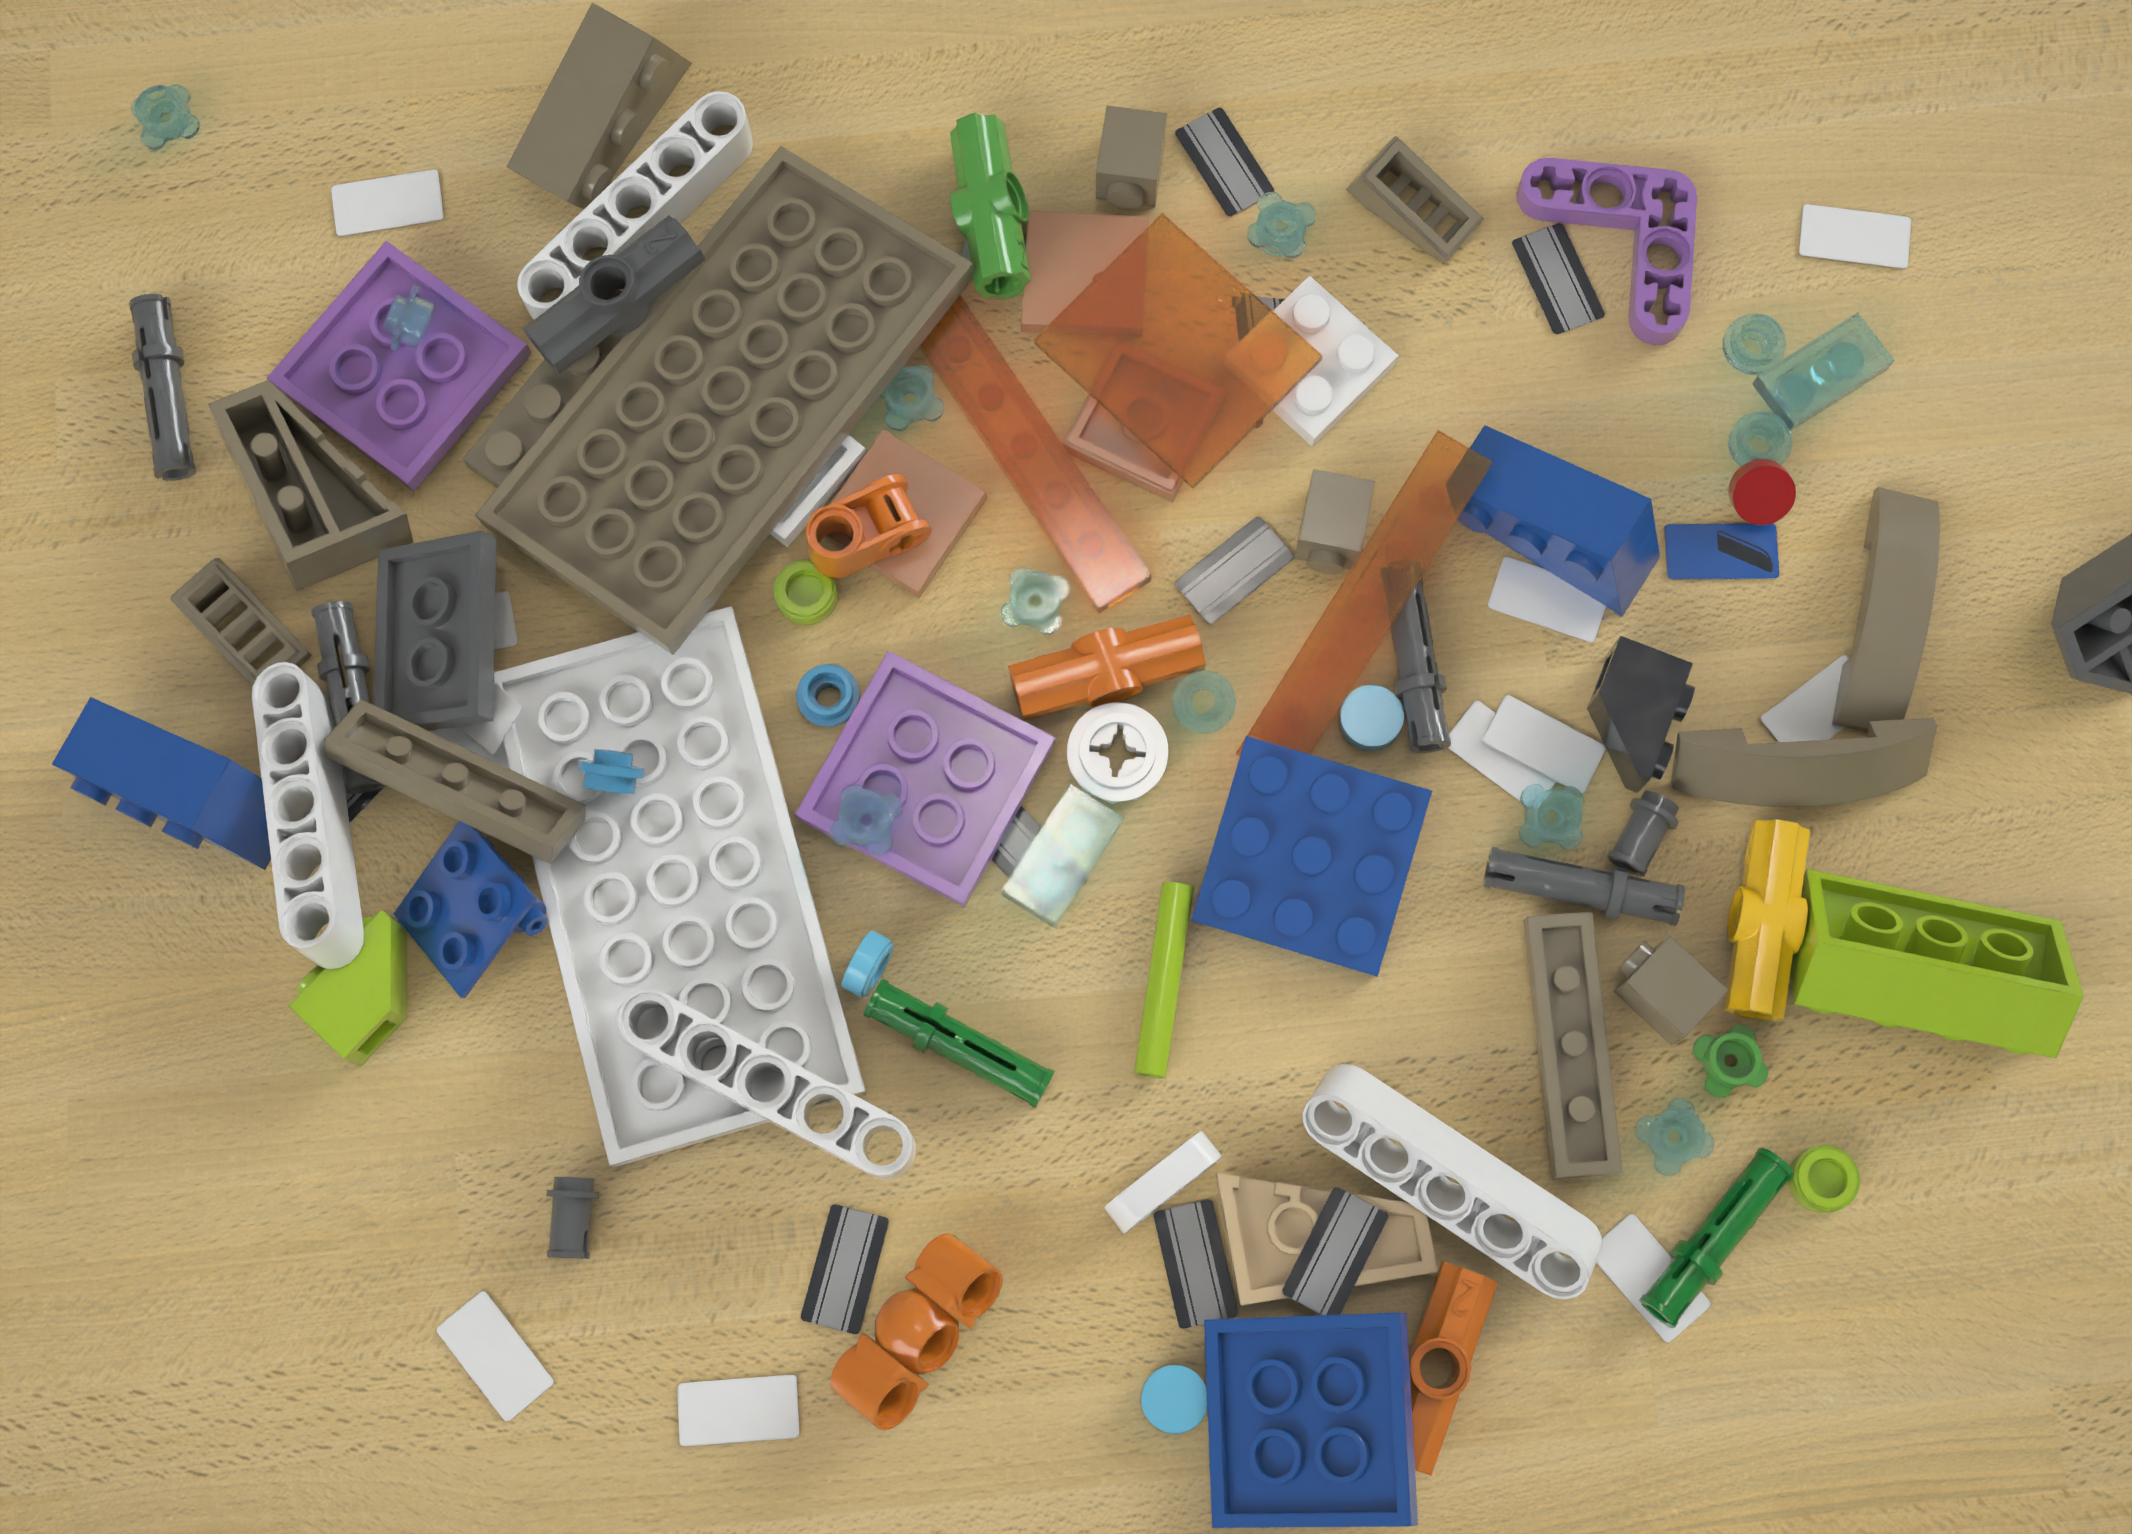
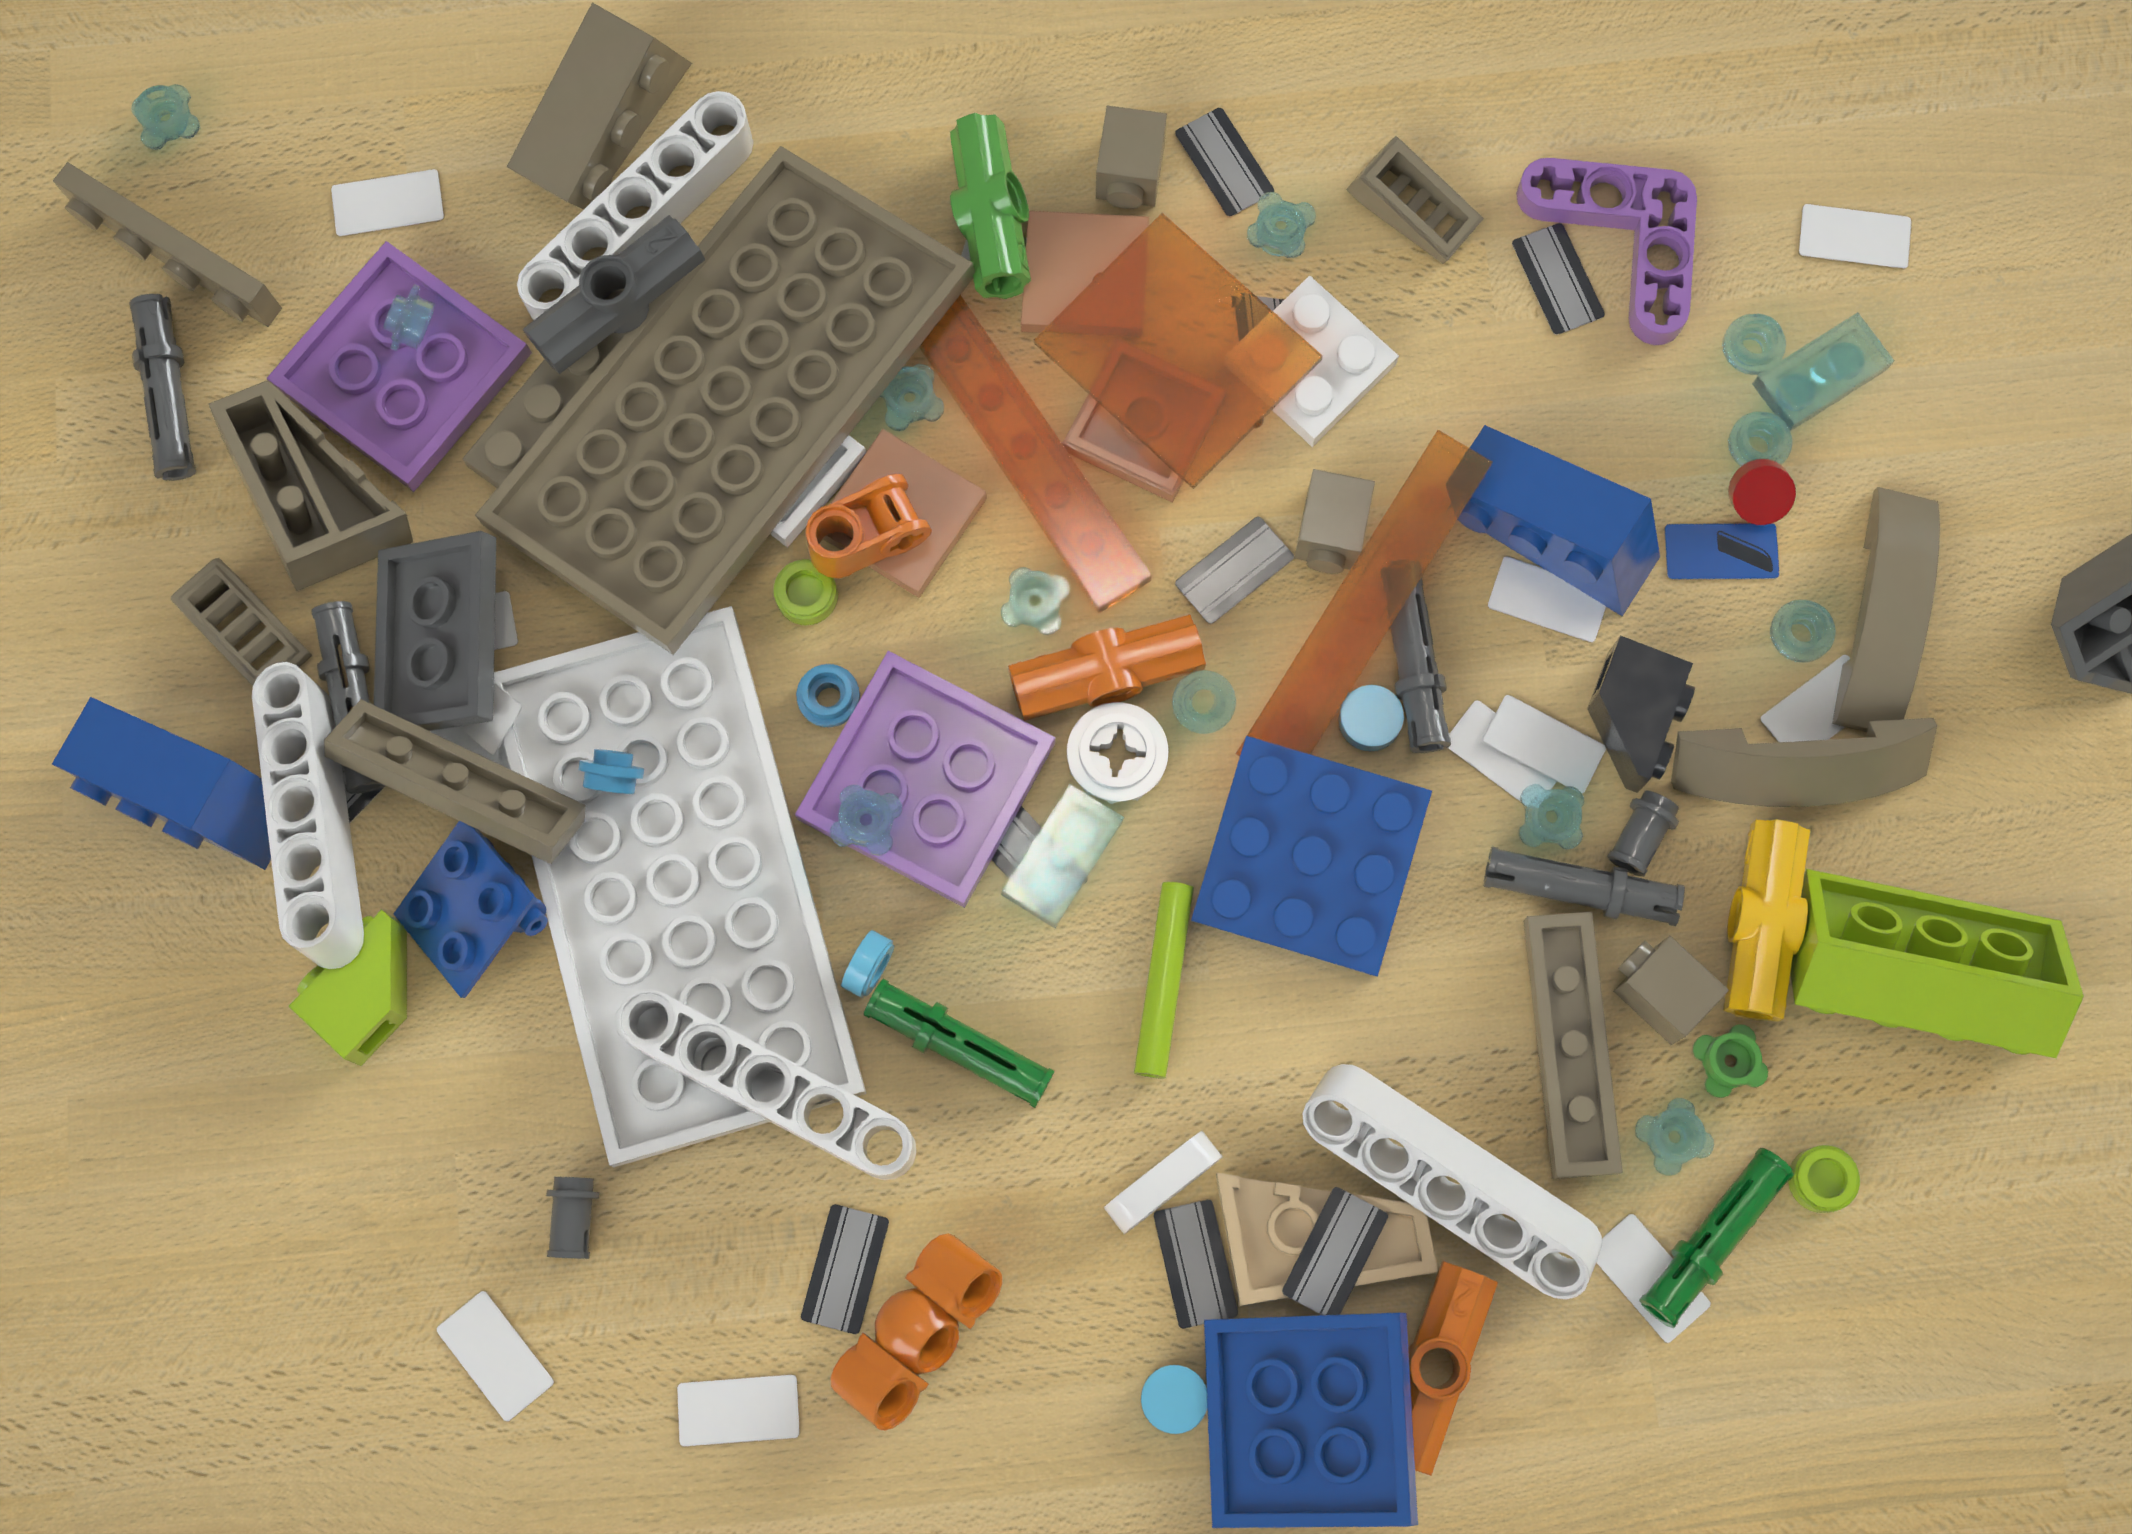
(183, 257): none -> dark tan plate
(1812, 616): none -> clear light blue plate

